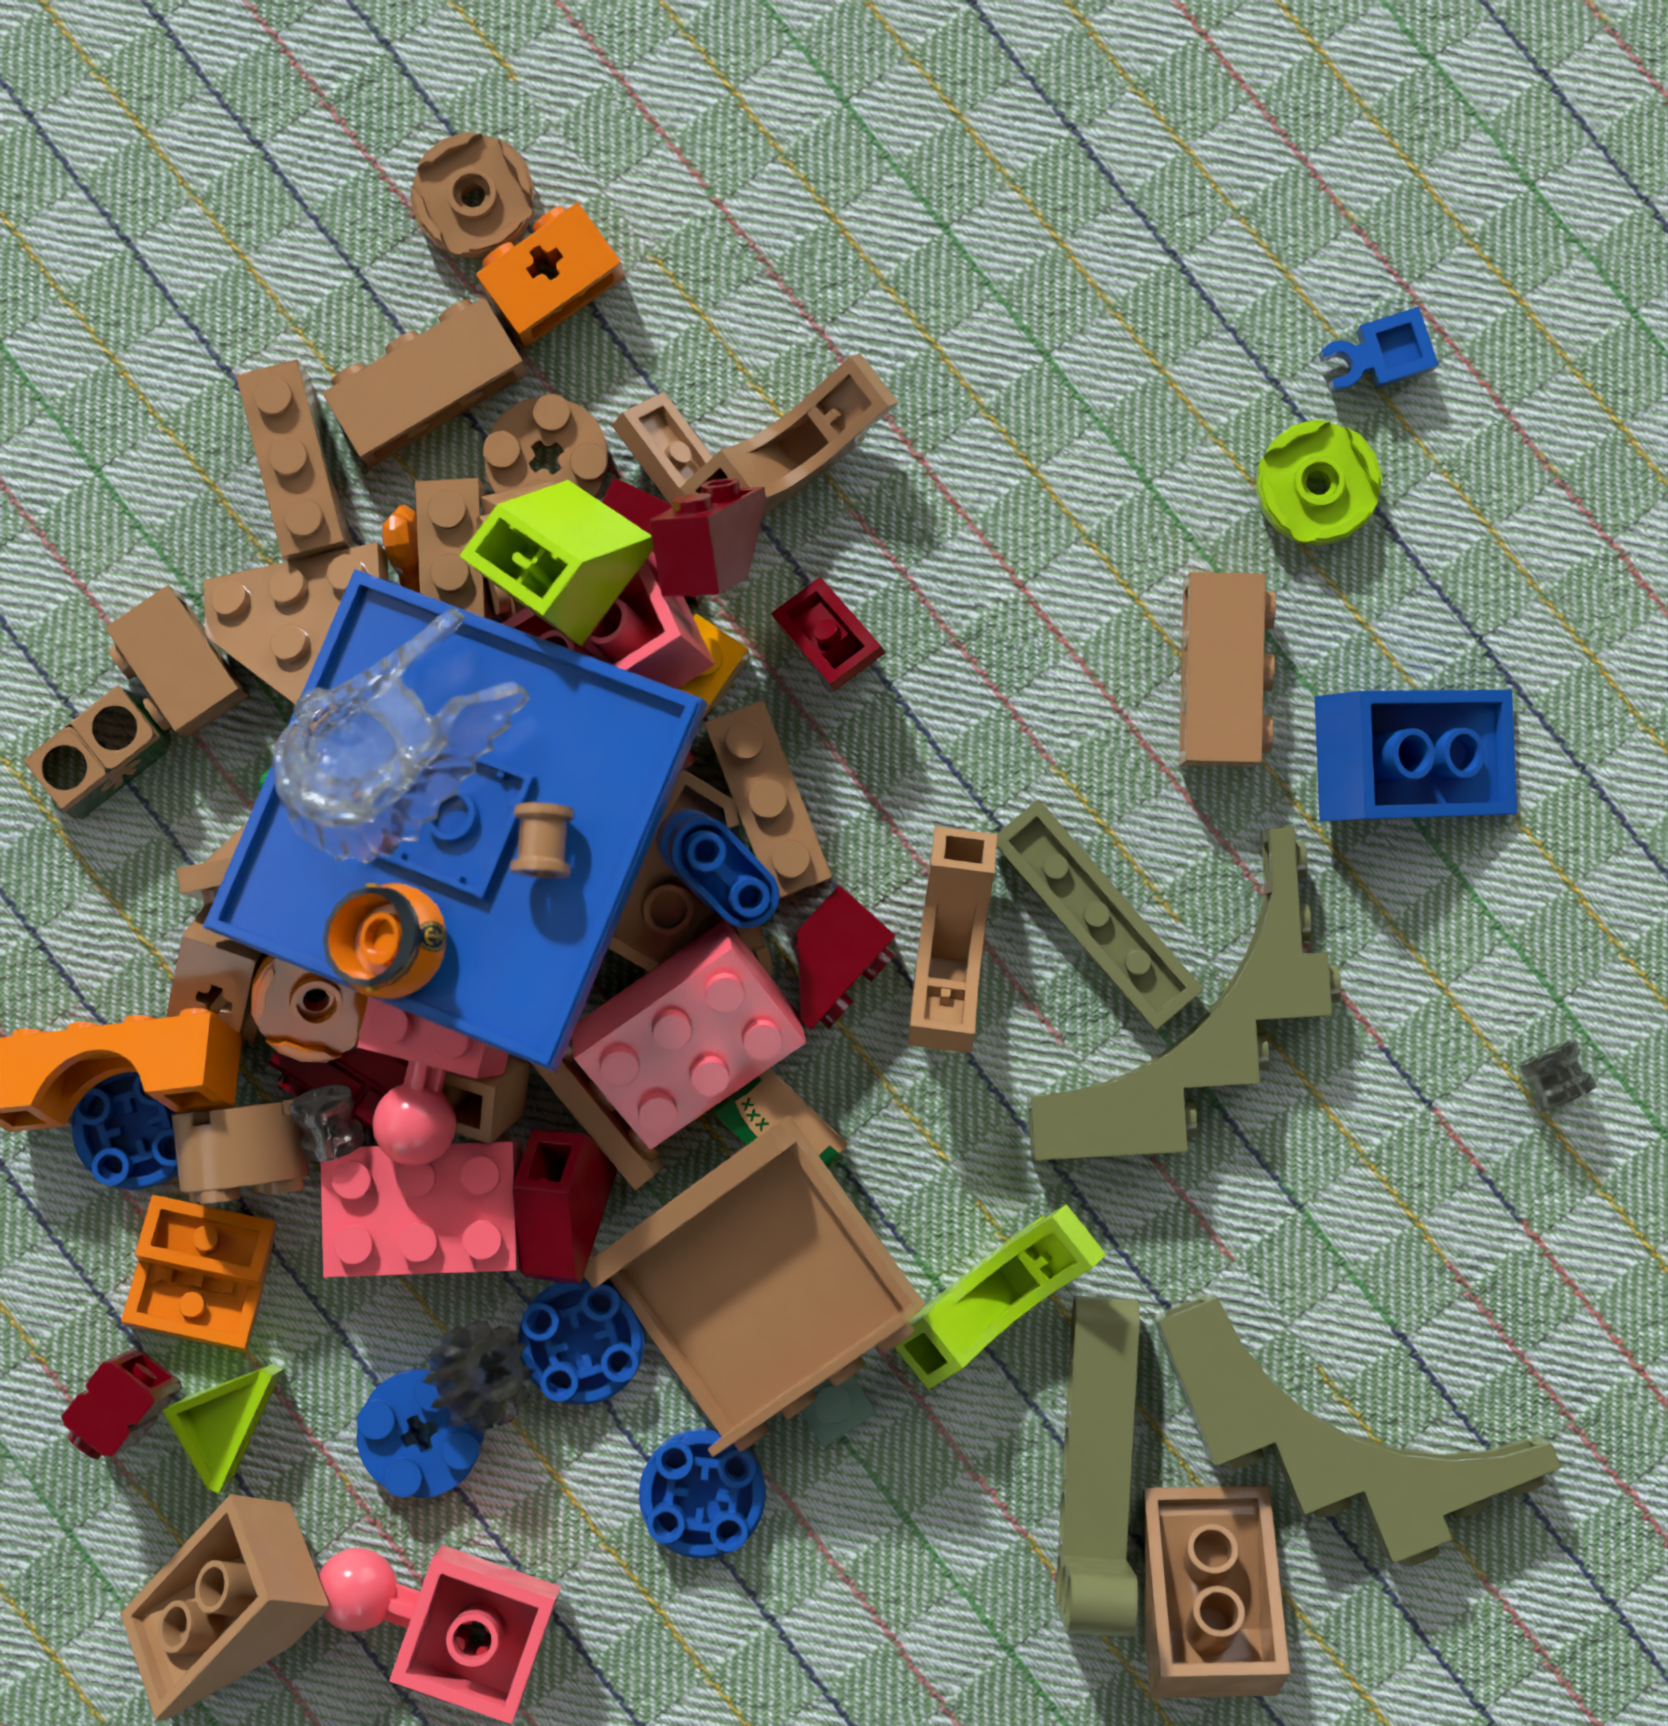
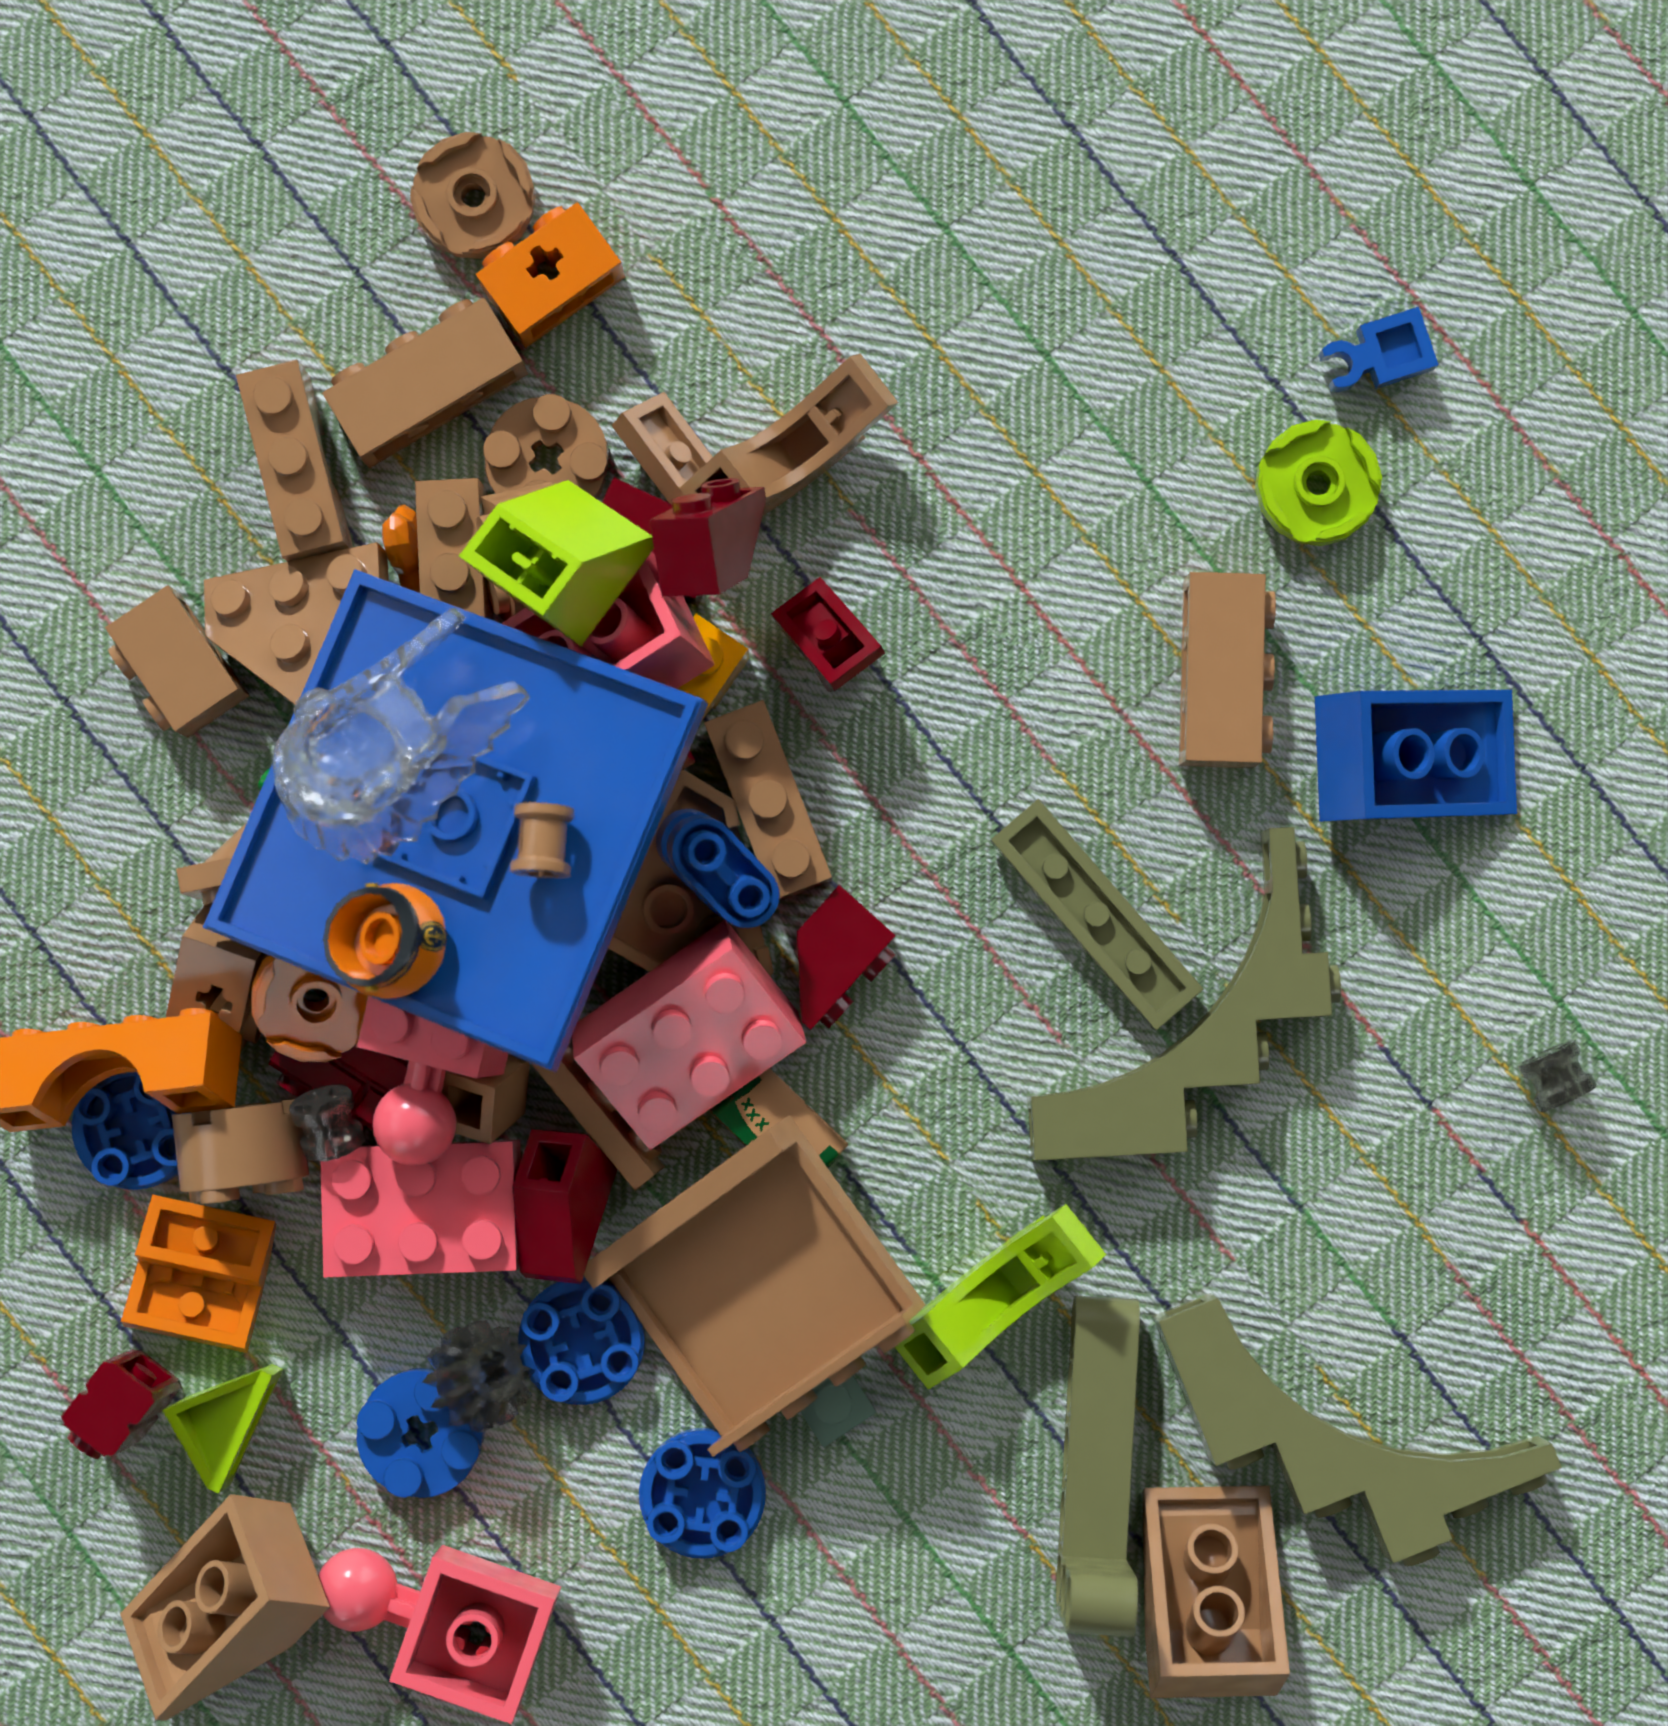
(98, 785): medium nougat piece -> none
(952, 939): medium nougat arch -> none

